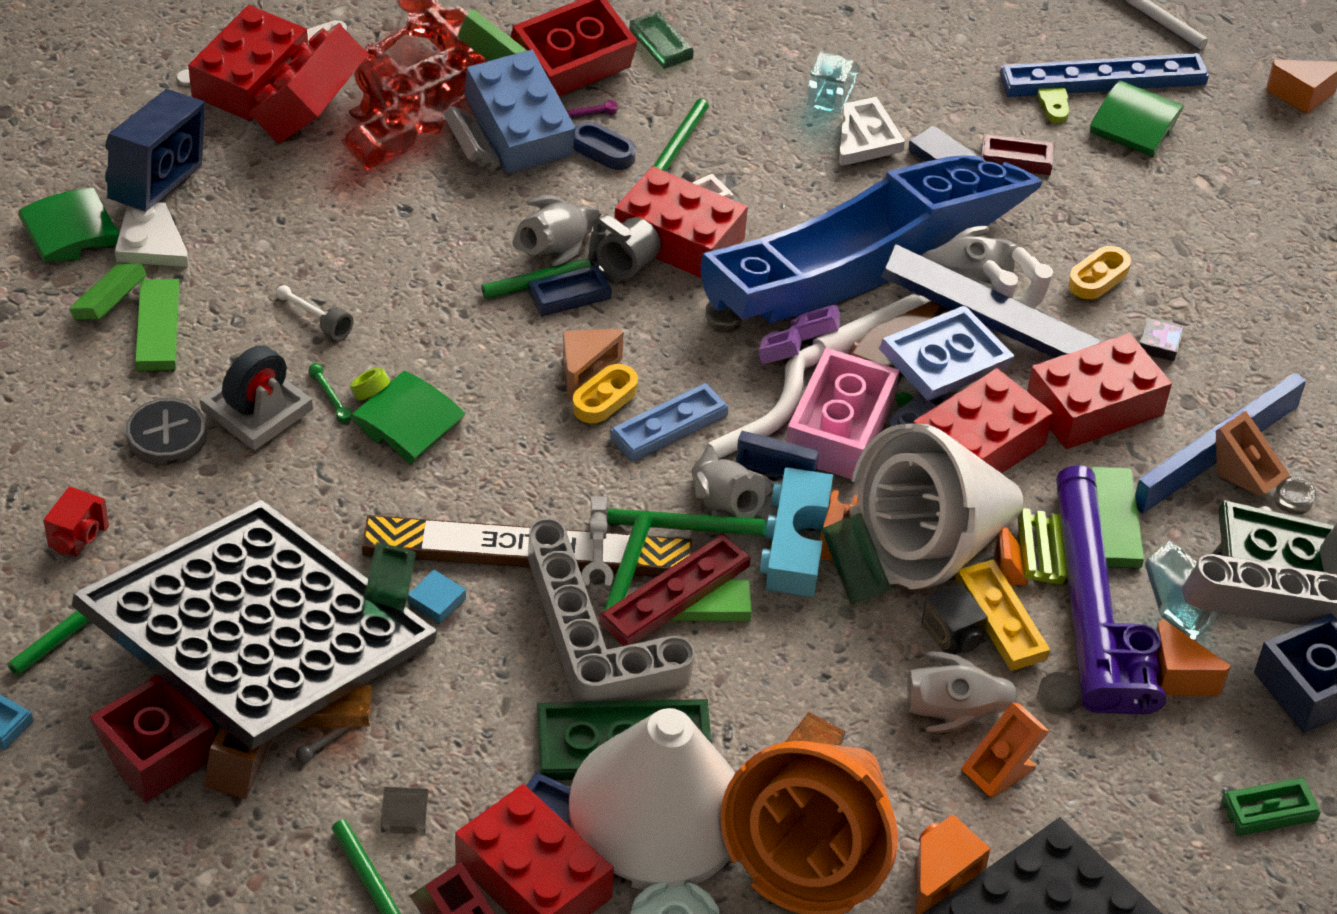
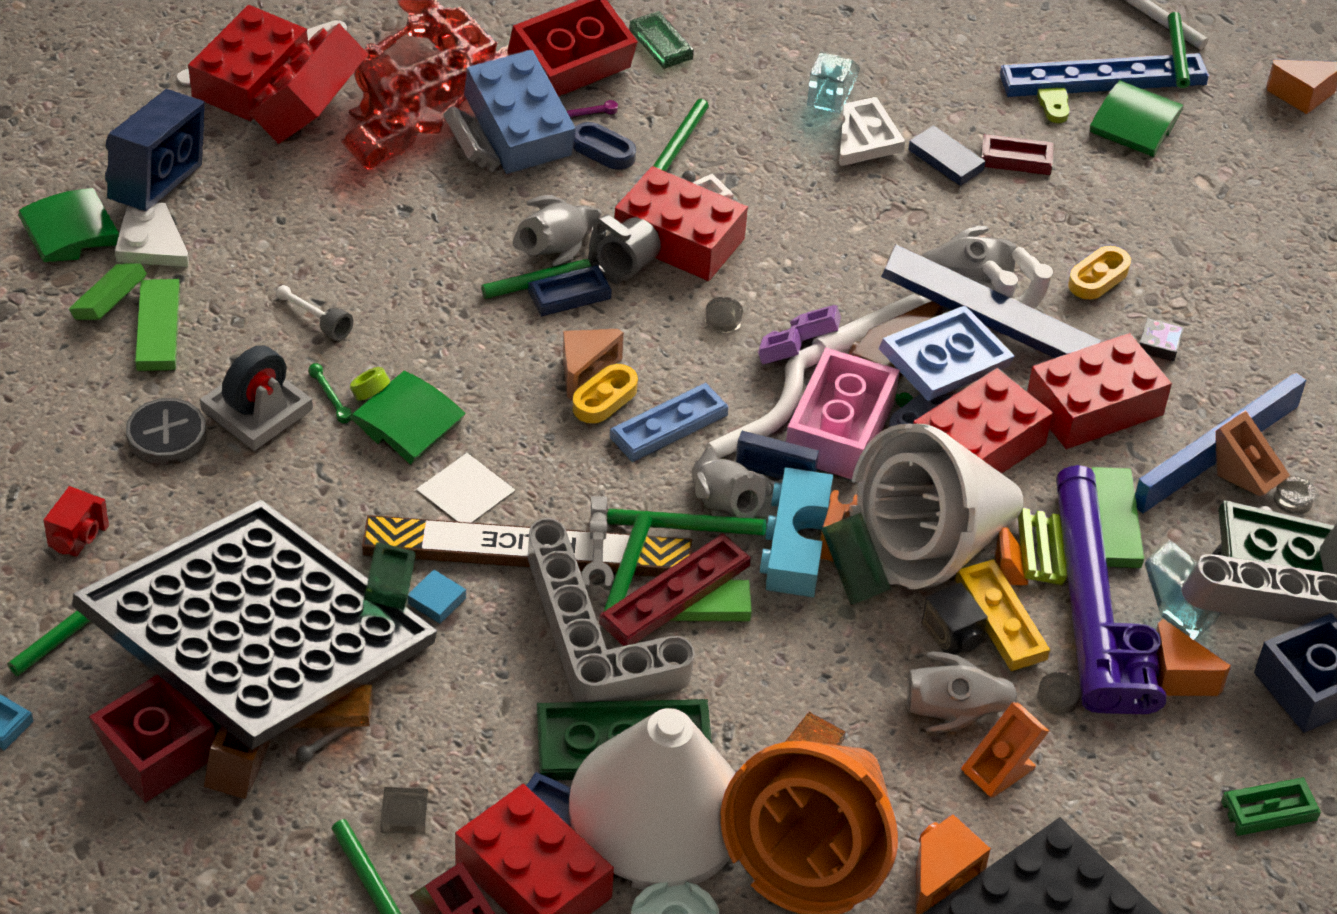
(465, 489): none -> white sticker
(487, 38): bright green tile -> none
(850, 244): blue slope -> none
(1178, 50): none -> green piece

